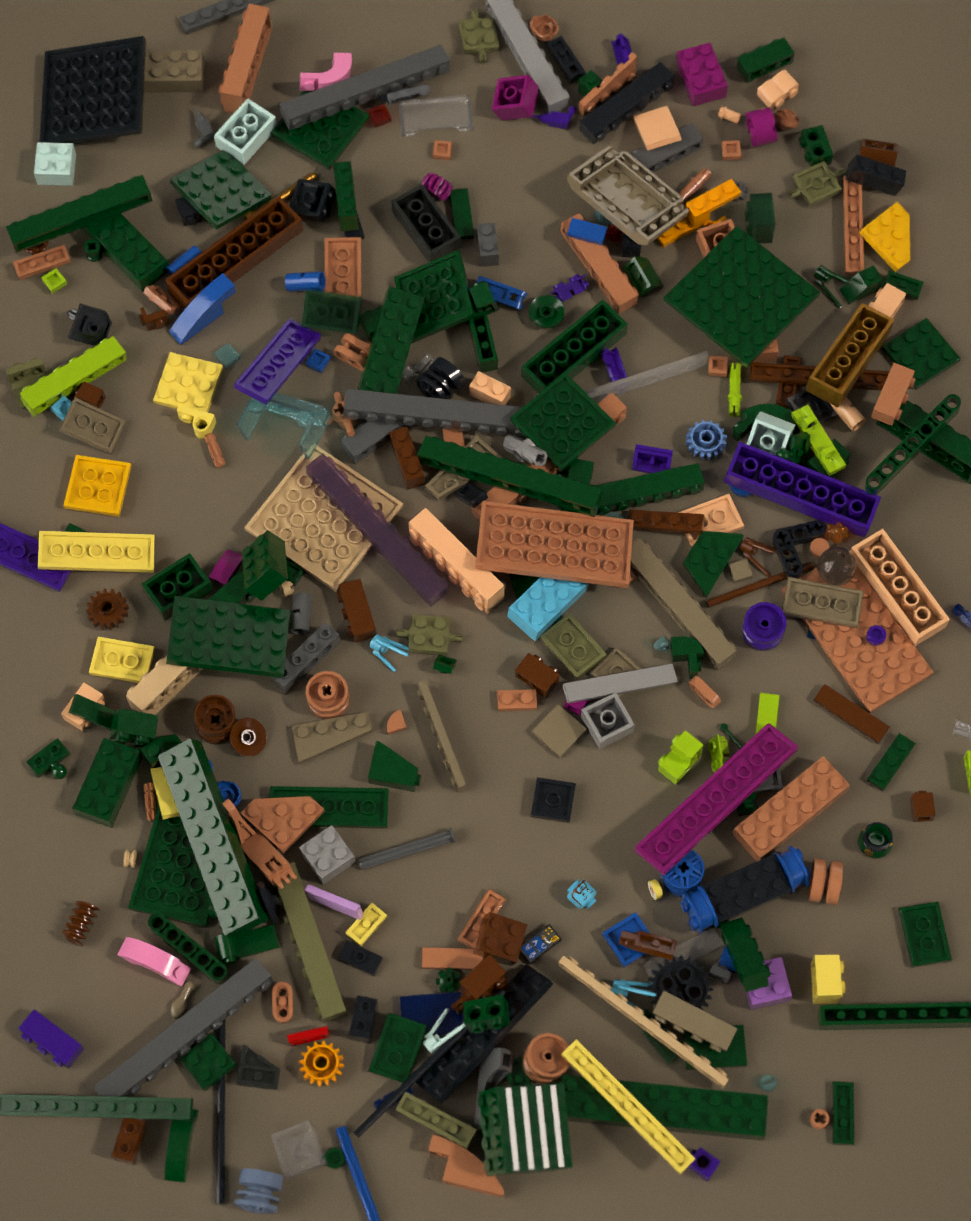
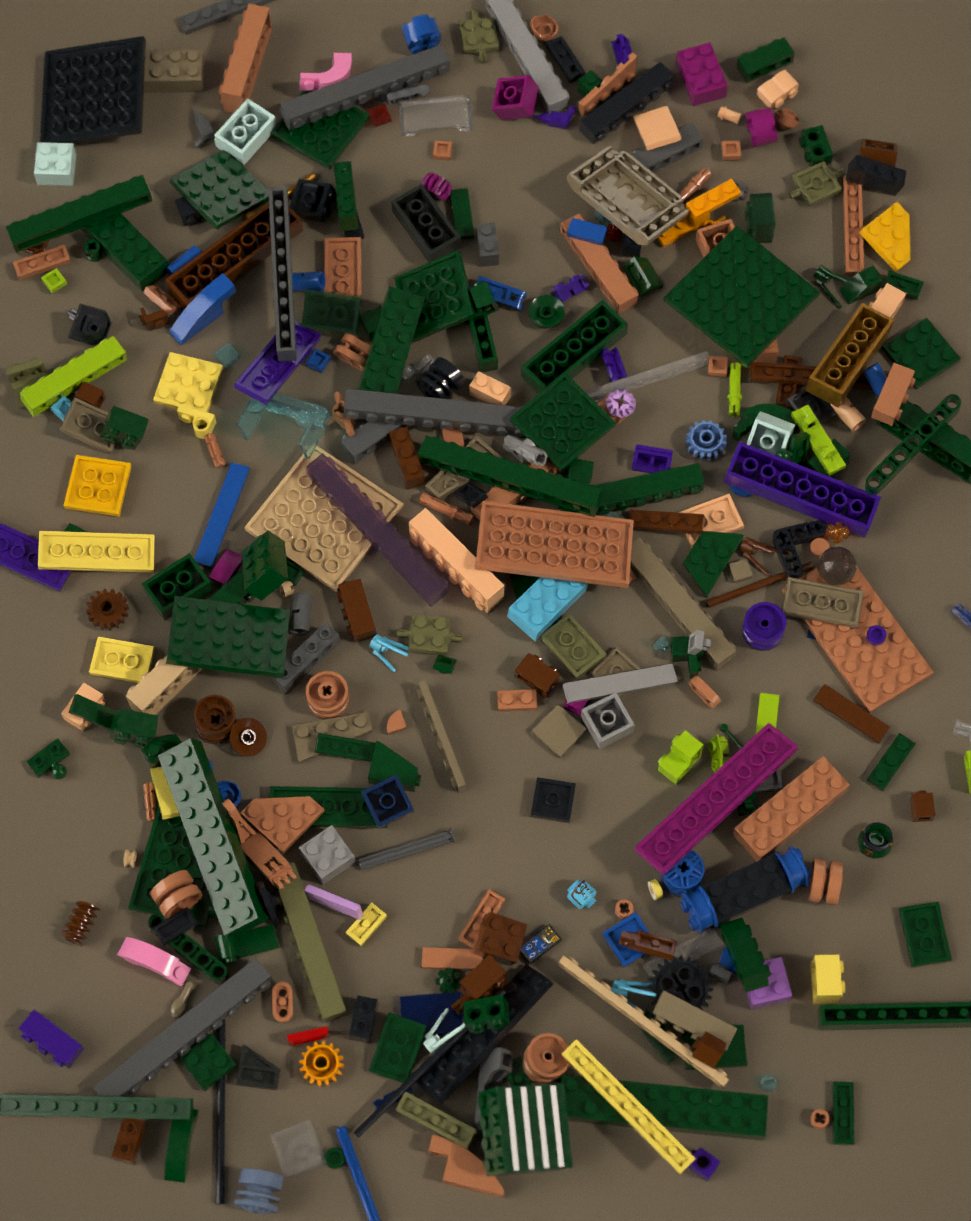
(107, 782): dark green brick -> none
(124, 428): none -> dark green brick
(175, 926): none -> black tile
(176, 893): none -> nougat wheel
(221, 515): none -> blue tile
(282, 274): none -> dark grey brick
(344, 747): none -> dark green tile
(360, 958): black plate -> none
(387, 801): none -> dark blue brick
(421, 33): none -> blue brick
(453, 512): none -> nougat pin
(618, 909): none -> nougat bush
(626, 409): none -> lavender gear
(698, 642): none -> light grey tile
(708, 1049): none -> reddish brown brick
(875, 378): none -> blue pin
(899, 587): light nougat brick -> none

